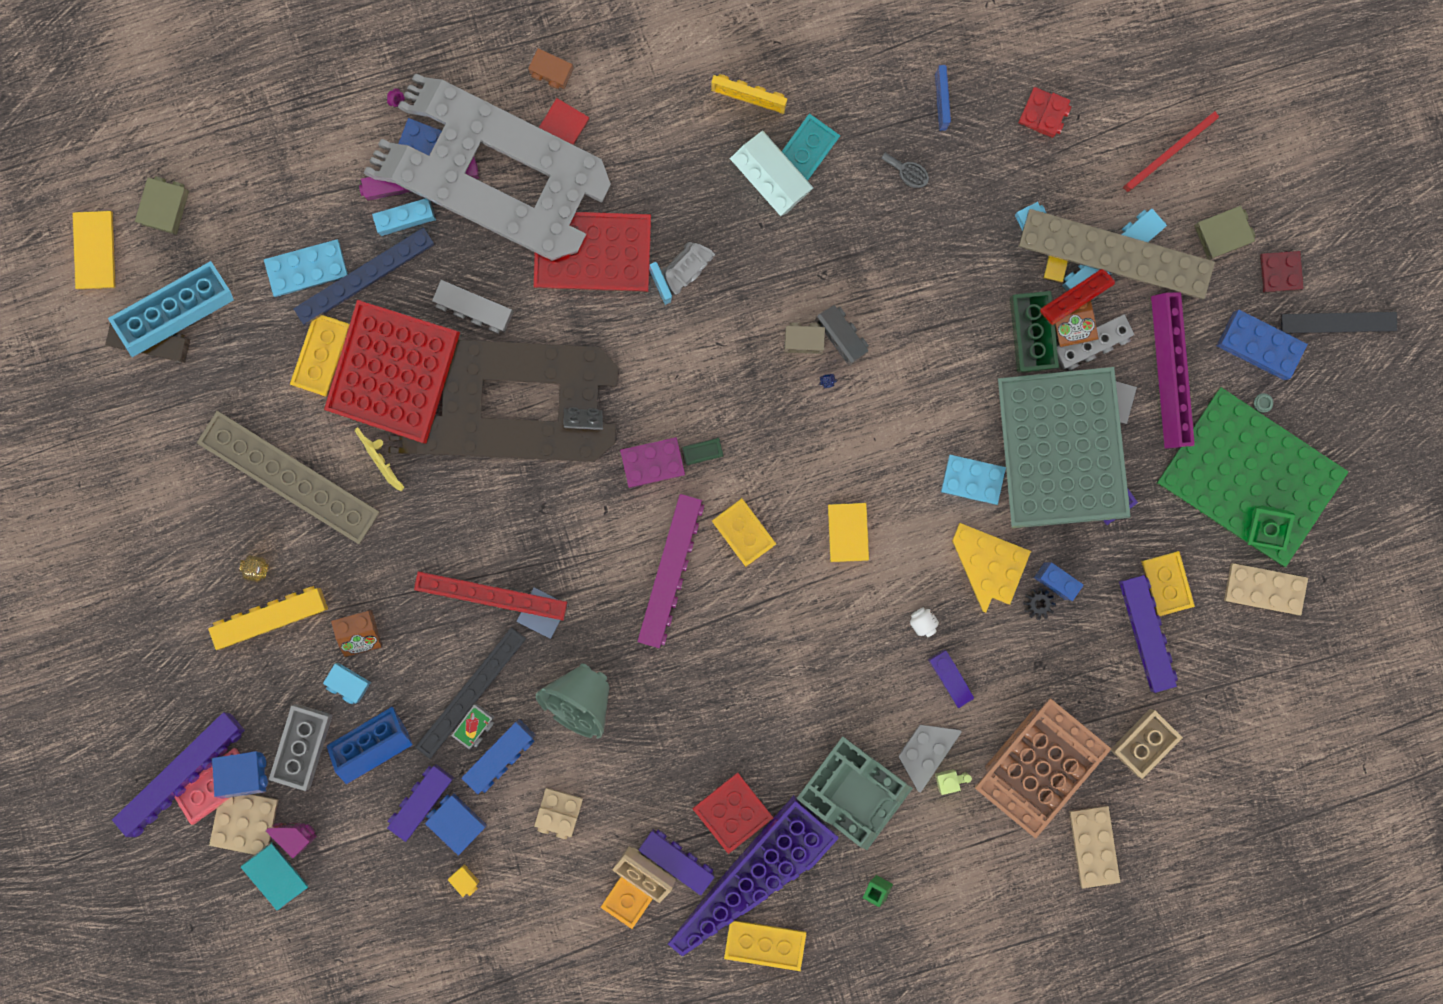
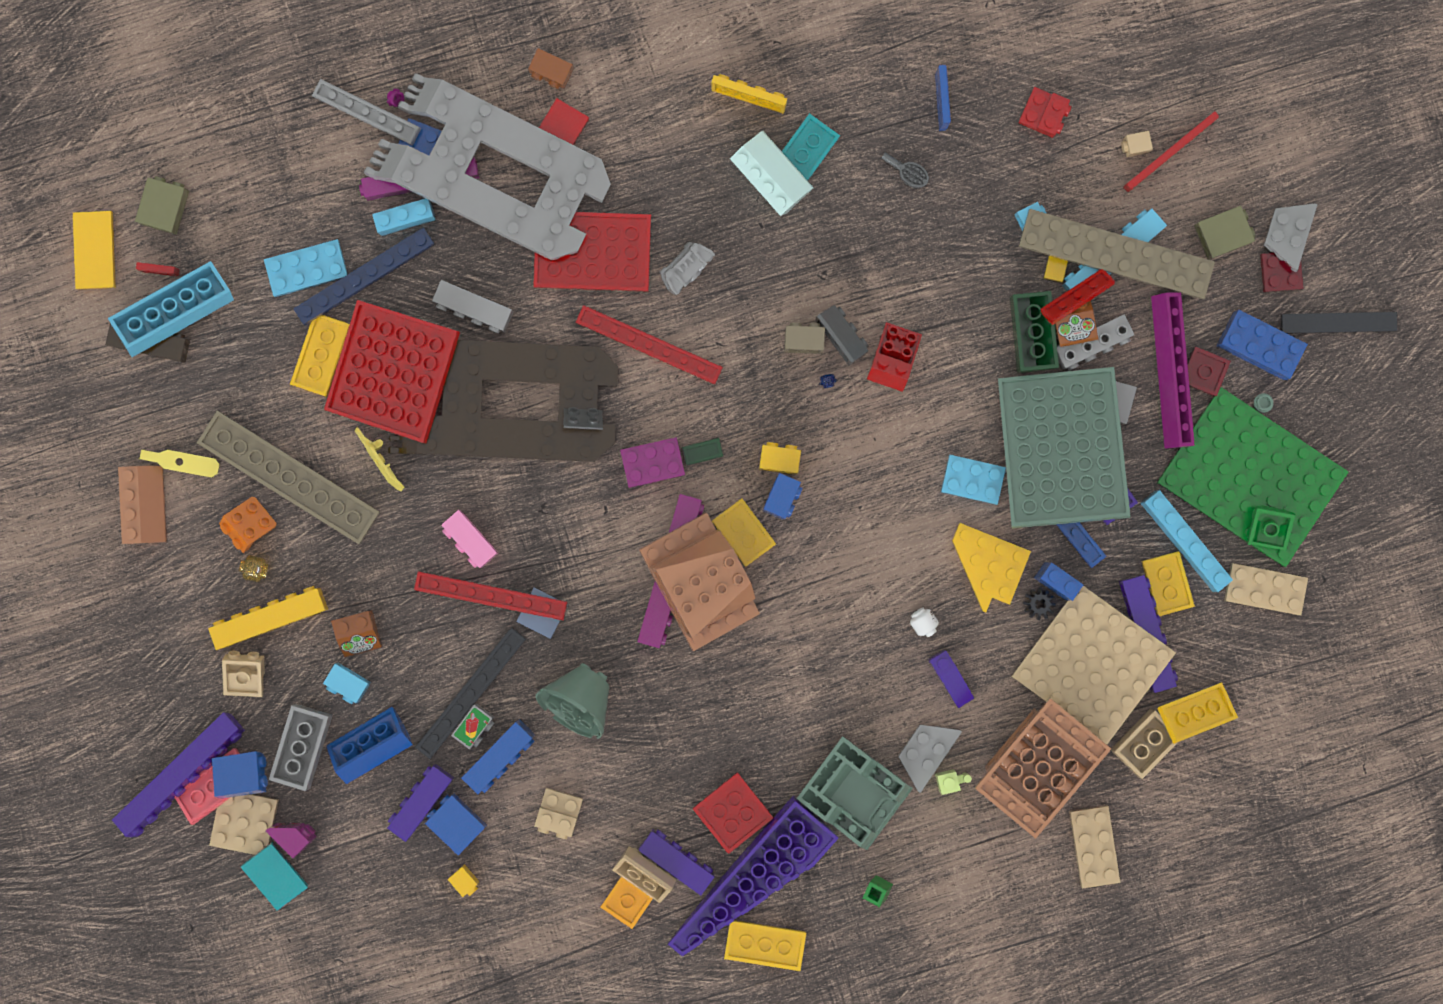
(142, 504): none -> nougat slope
(157, 269): none -> red tile
(191, 463): none -> light yellow piece
(243, 674): none -> tan plate
(247, 523): none -> orange bracket
(366, 112): none -> light grey tile
(469, 539): none -> bright pink brick
(649, 345): none -> red tile
(660, 283): medium azure tile -> none
(701, 580): none -> nougat wedge
(780, 459): none -> yellow brick
(781, 497): none -> blue brick
(848, 532): yellow tile -> none
(894, 357): none -> red slope
(1082, 543): none -> blue tile
(1094, 663): none -> tan plate
(1137, 144): none -> tan brick
(1186, 541): none -> medium azure brick
(1197, 713): none -> yellow plate
(1206, 371): none -> dark red plate
(1290, 232): none -> light grey wing

